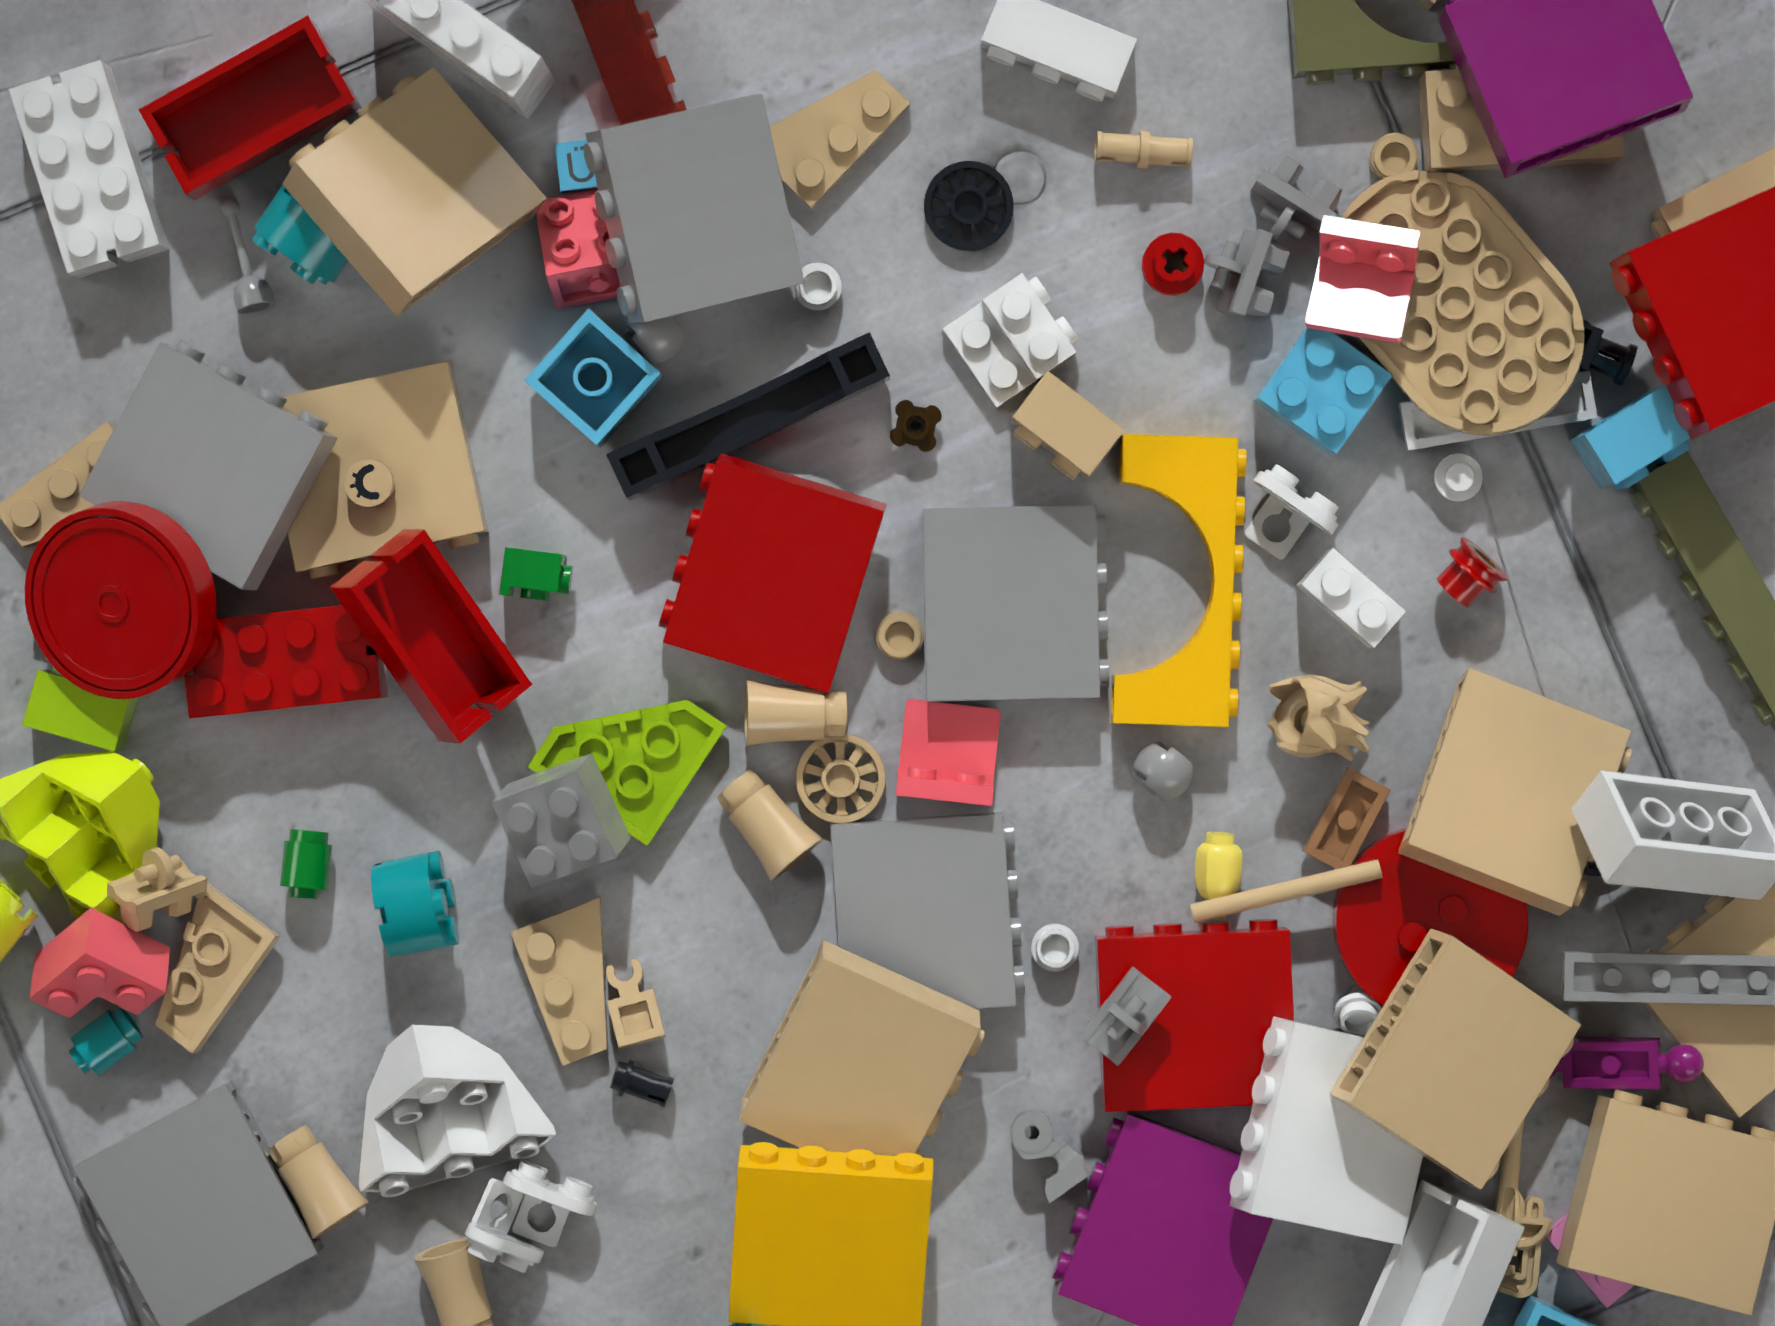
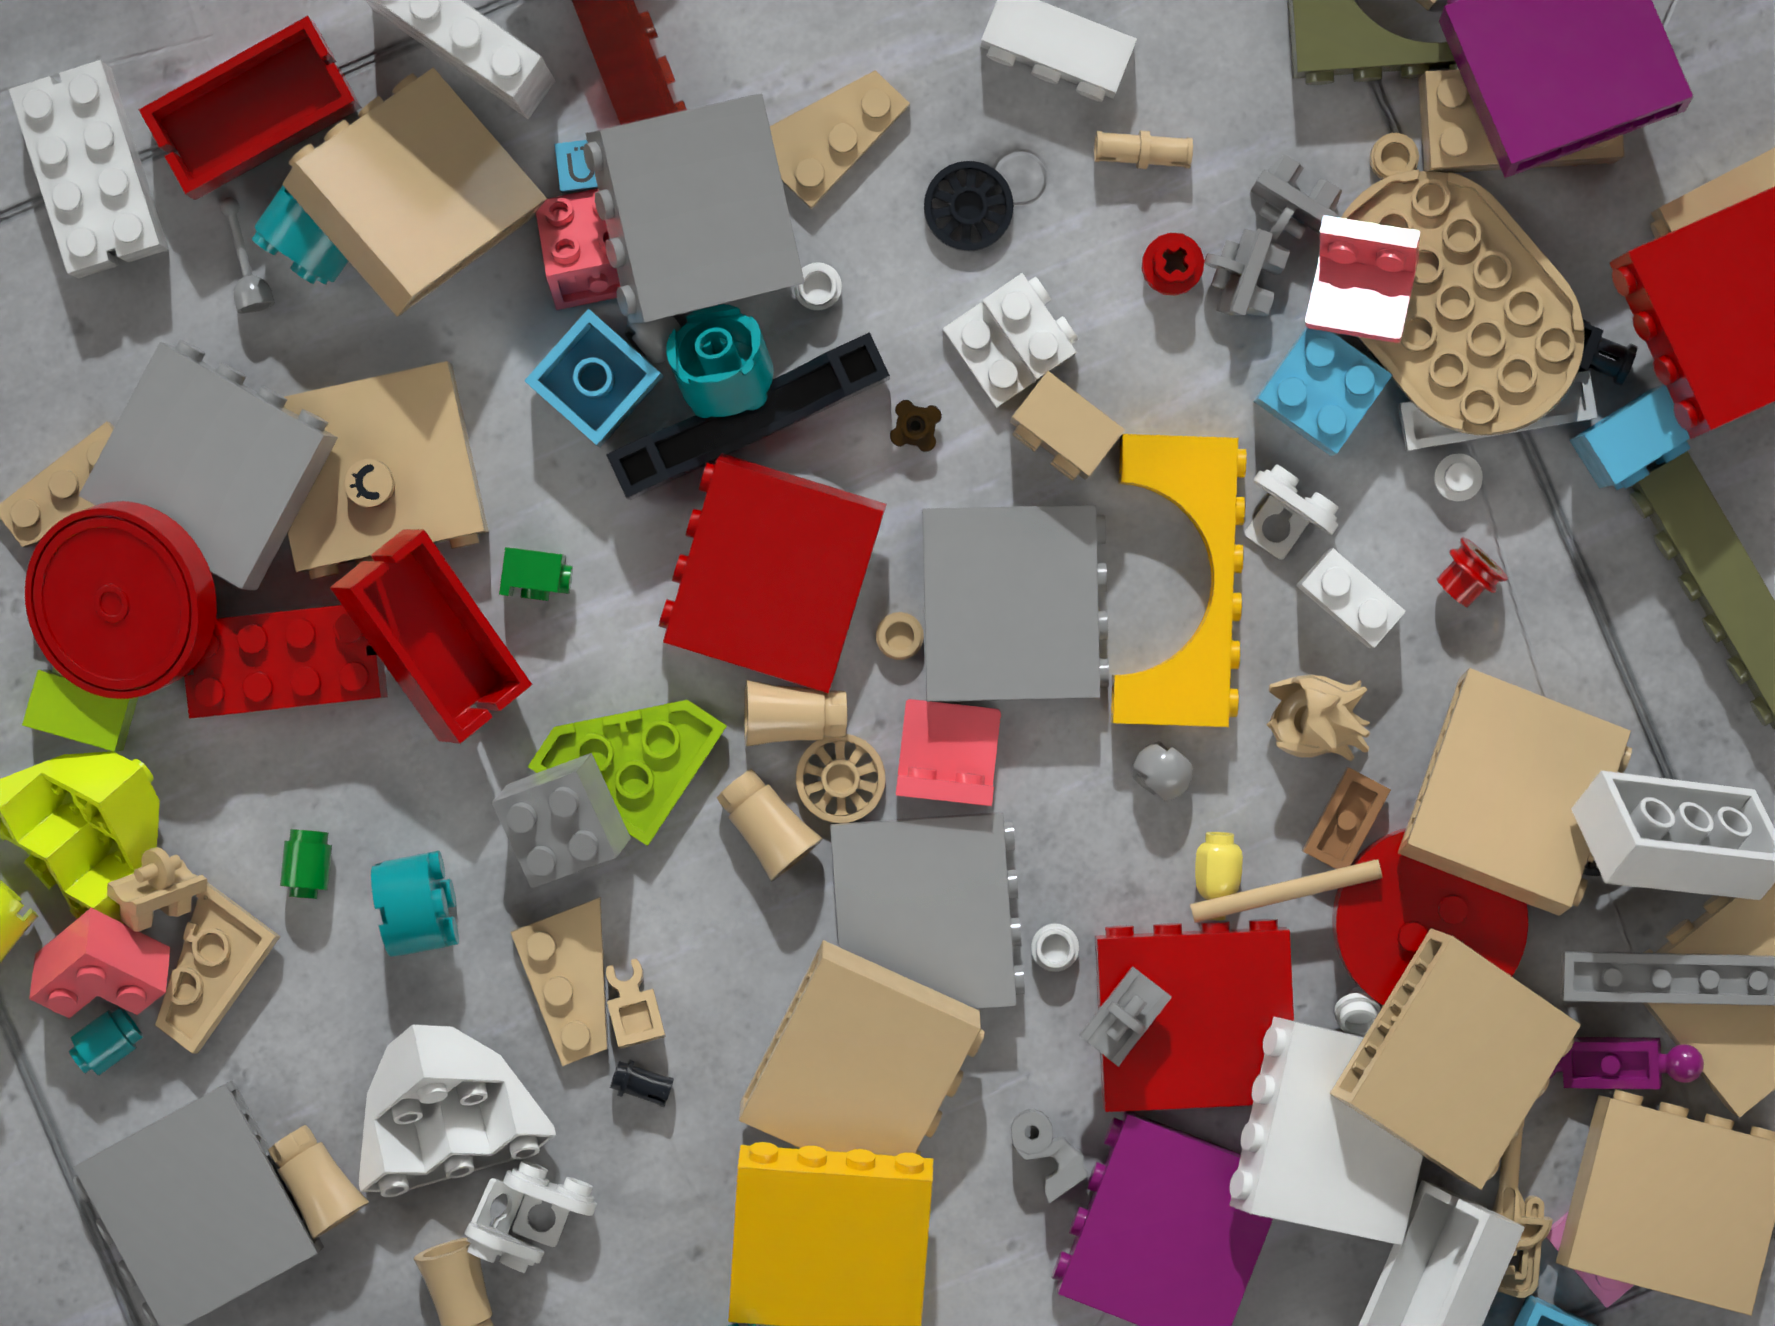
(720, 361): none -> teal brick

